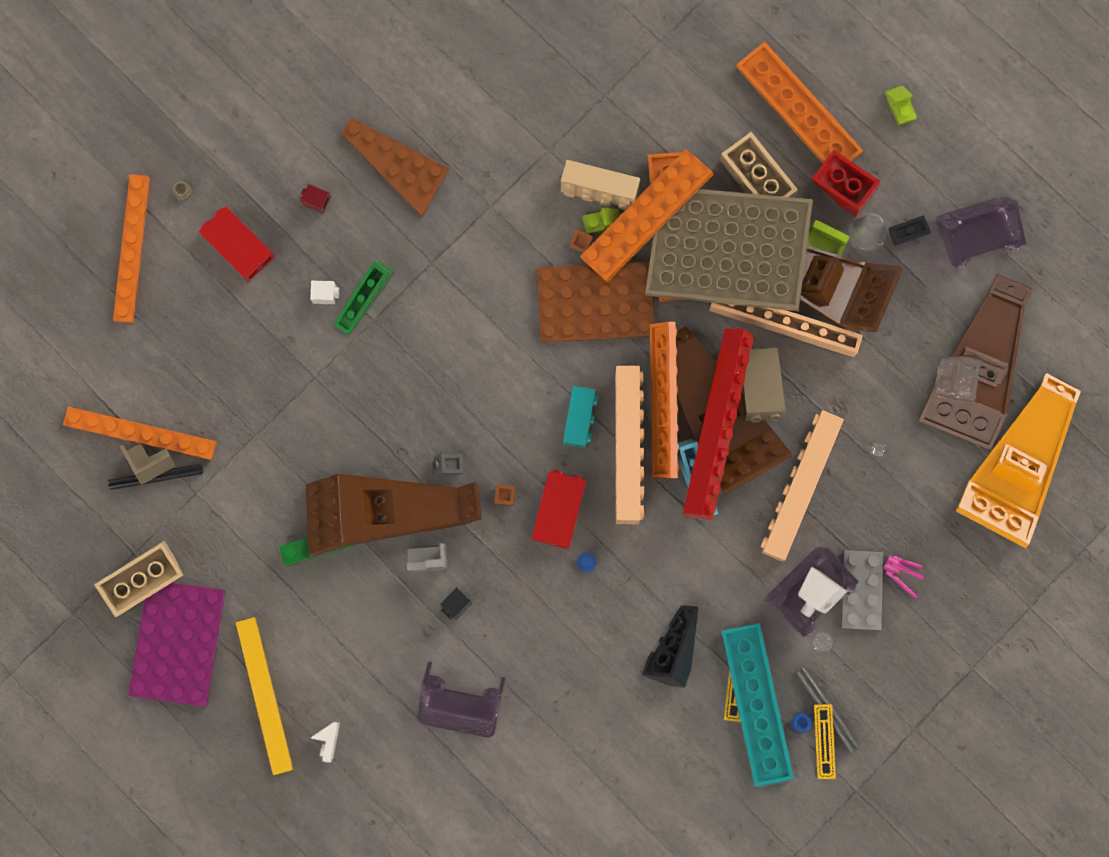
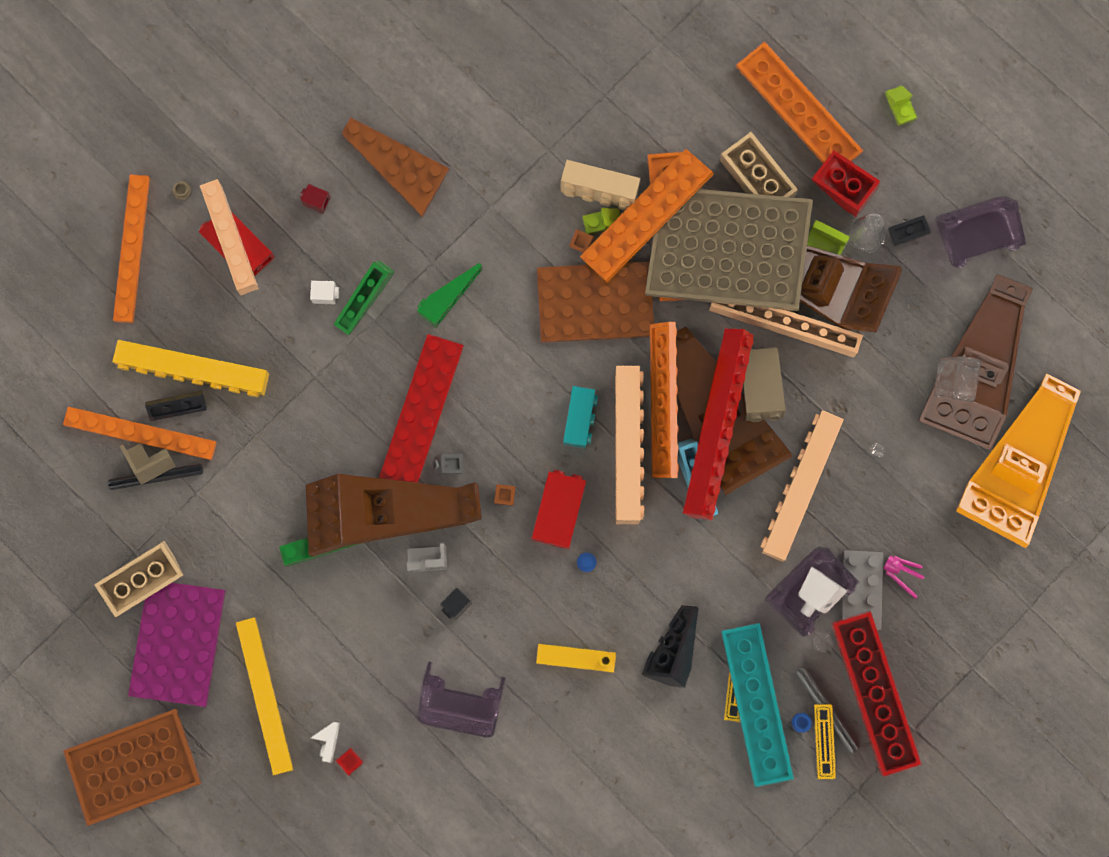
(132, 767): none -> dark orange plate
(176, 405): none -> black plate
(190, 367): none -> yellow brick
(229, 237): none -> light nougat brick
(349, 761): none -> red tile
(422, 410): none -> red plate
(443, 300): none -> green slope
(576, 658): none -> yellow piece
(876, 693): none -> red brick

